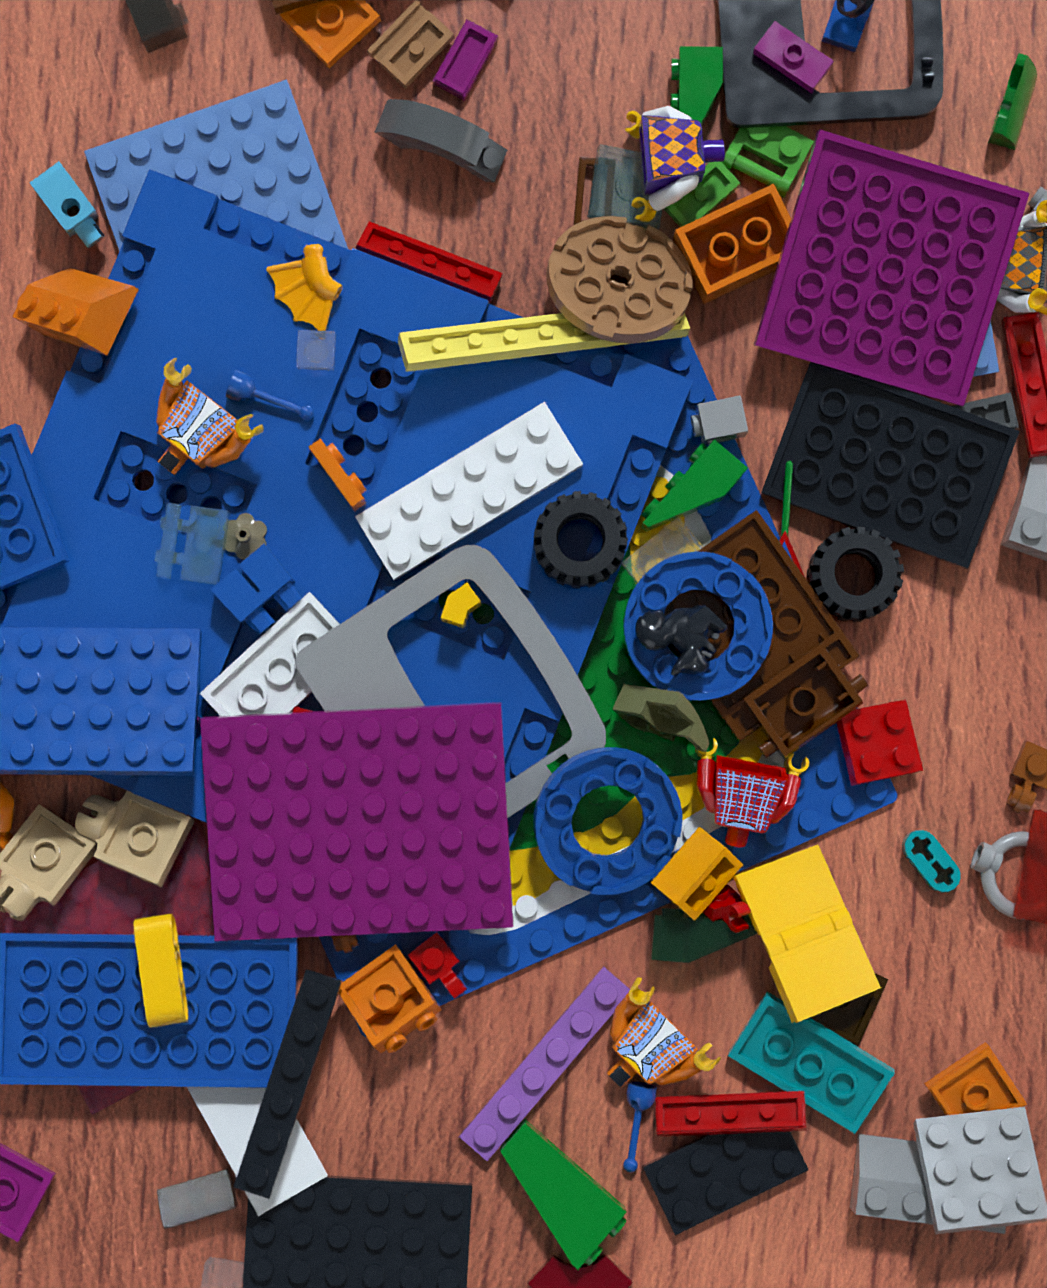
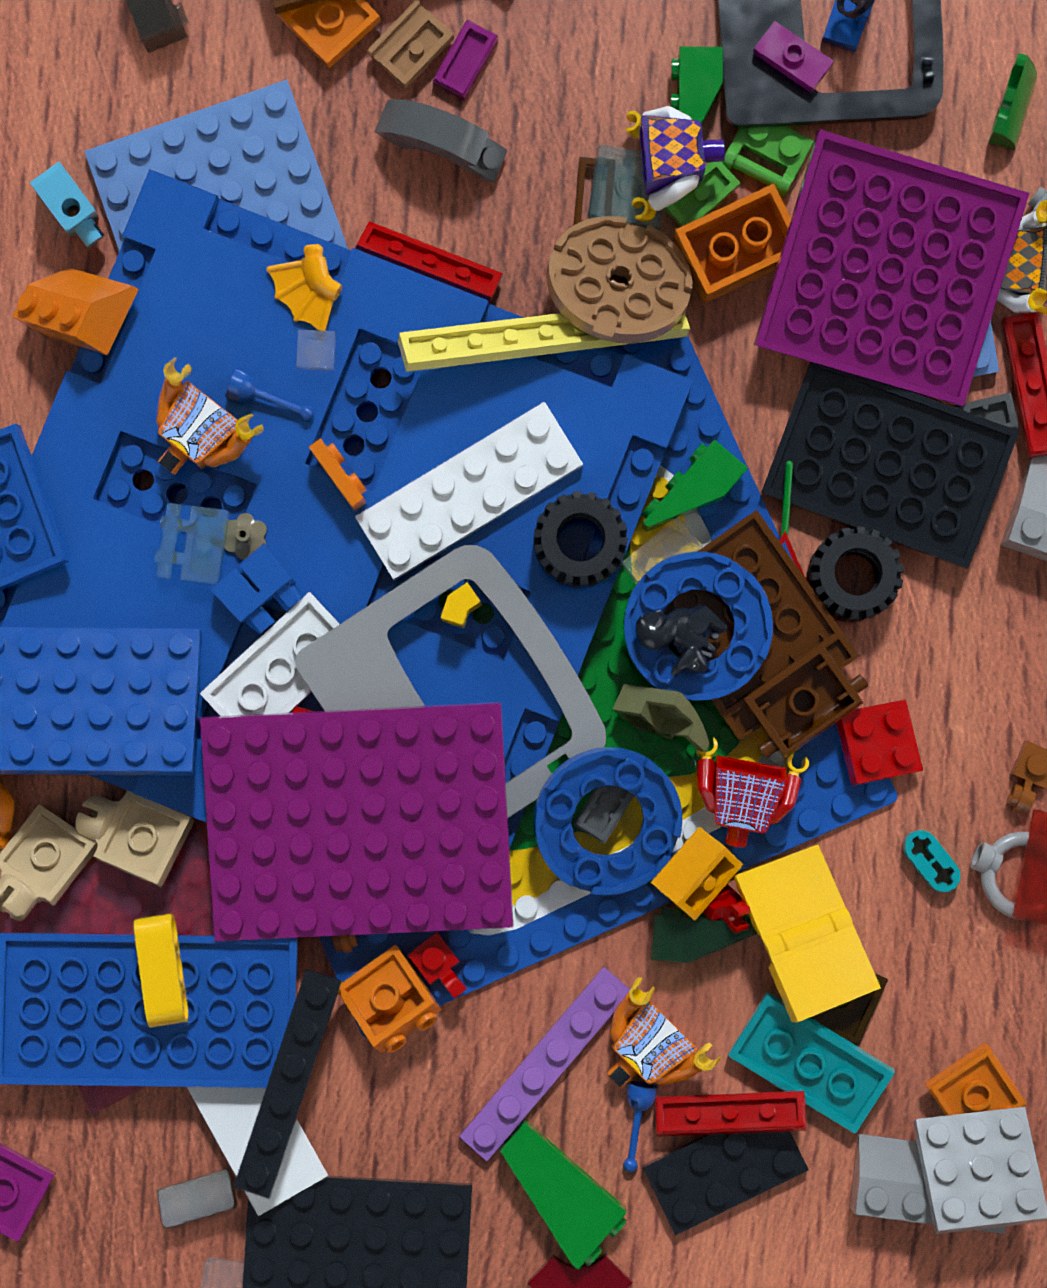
(603, 811): none -> dark grey plate
(720, 420): light grey brick -> none

